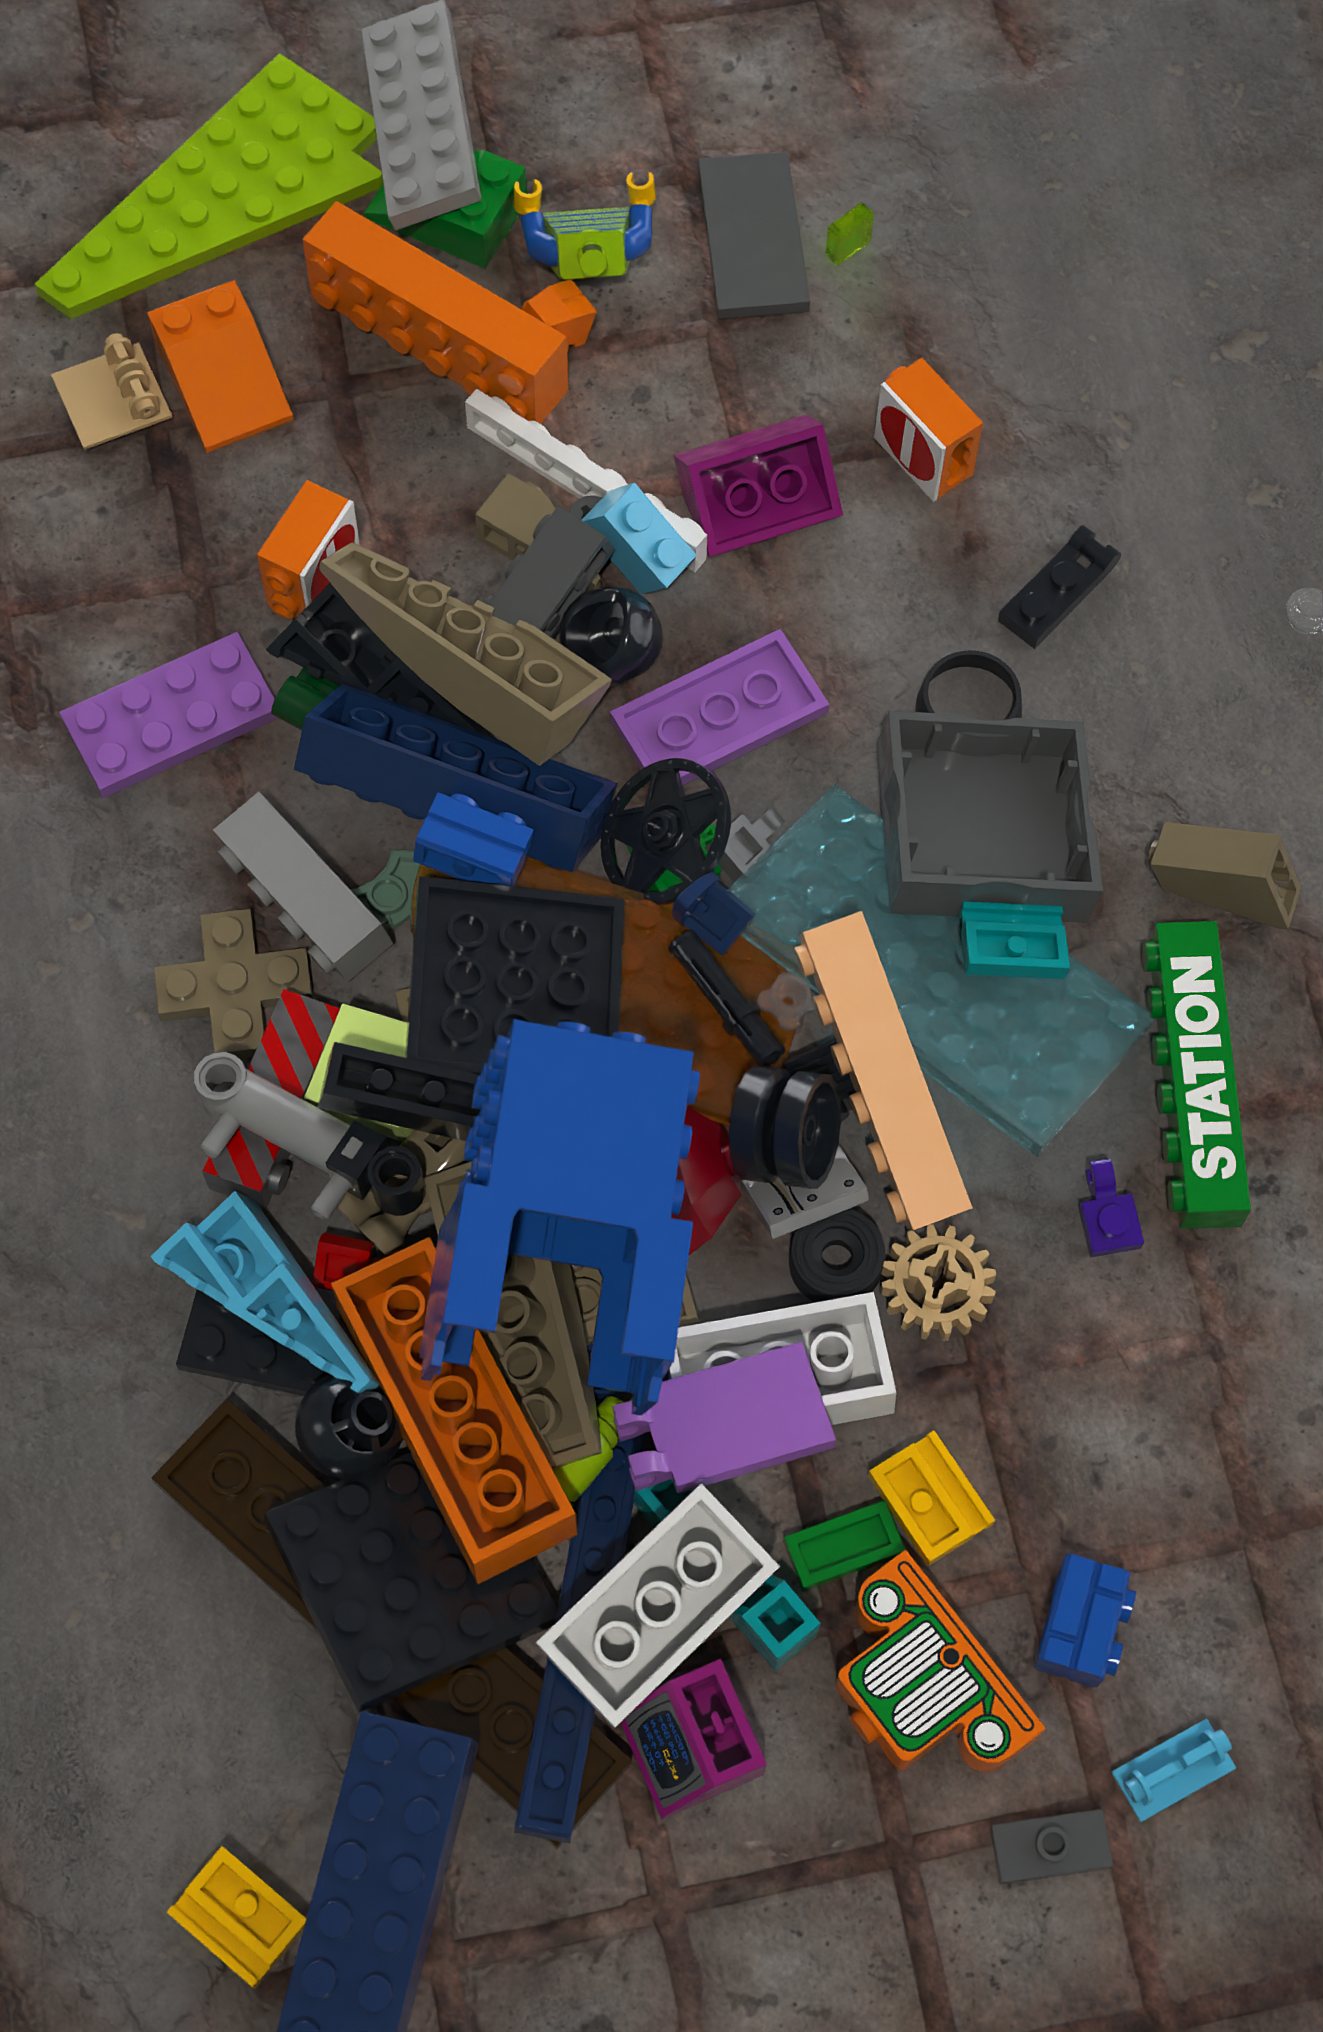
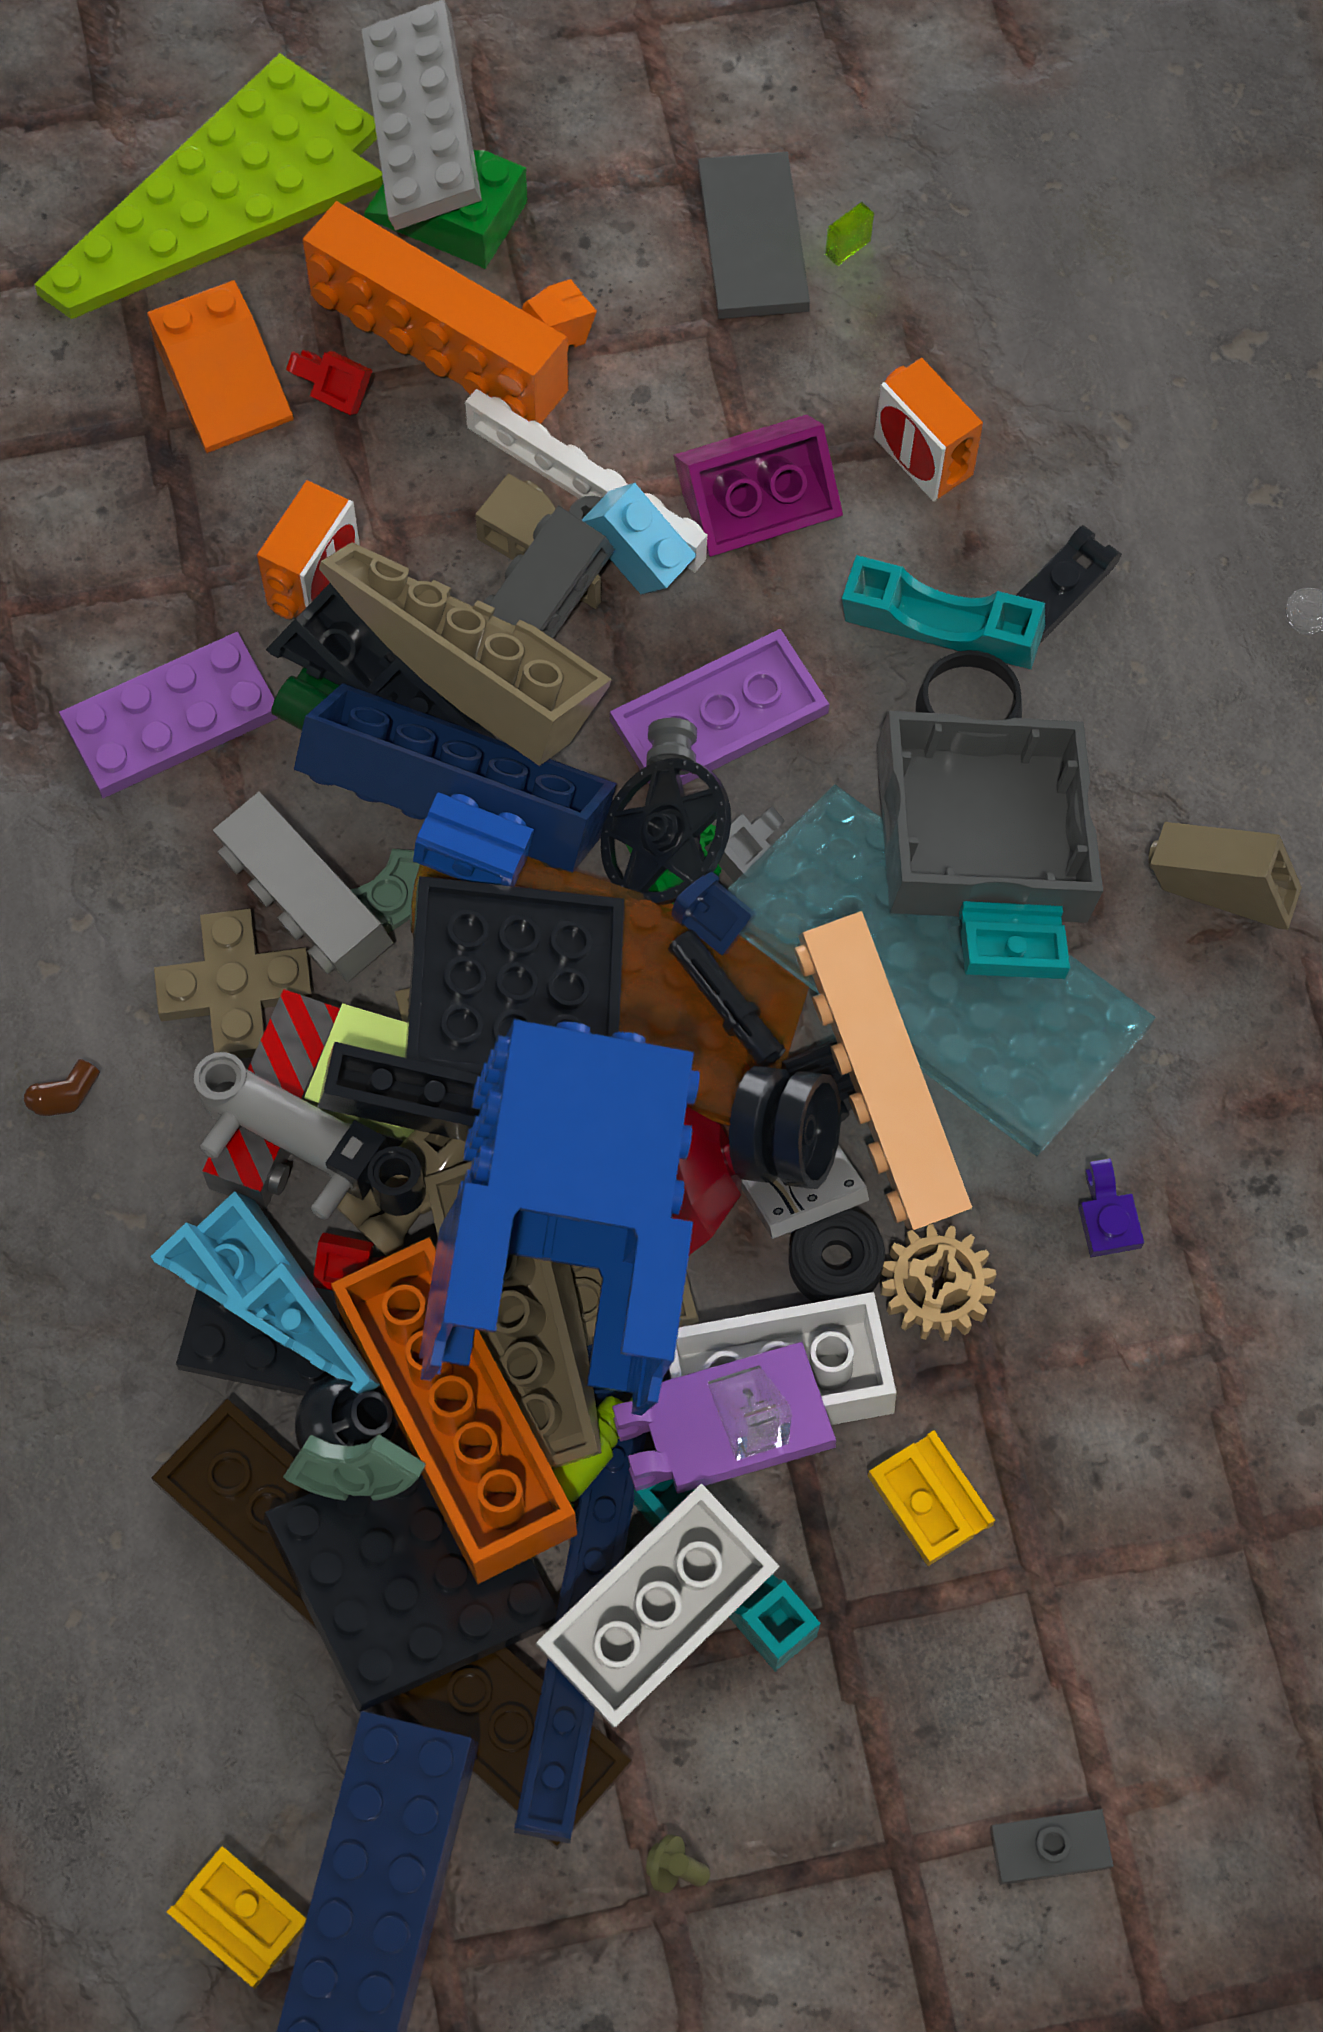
(62, 1096): none -> reddish brown arm
(111, 393): tan hinge -> none
(335, 378): none -> red plate
(360, 1470): none -> sand green tile
(587, 240): torso -> none
(613, 632): black piece -> none
(668, 1863): none -> olive plate
(671, 740): none -> dark grey wheel
(693, 1740): magenta slope -> none
(751, 1411): none -> clear slope
(792, 987): clear plate -> none
(843, 1546): green tile -> none
(897, 603): none -> teal arch
(929, 1677): brick -> none
(1084, 1621): blue brick -> none
(1174, 1769): medium azure hinge -> none
(1197, 1076): green brick -> none

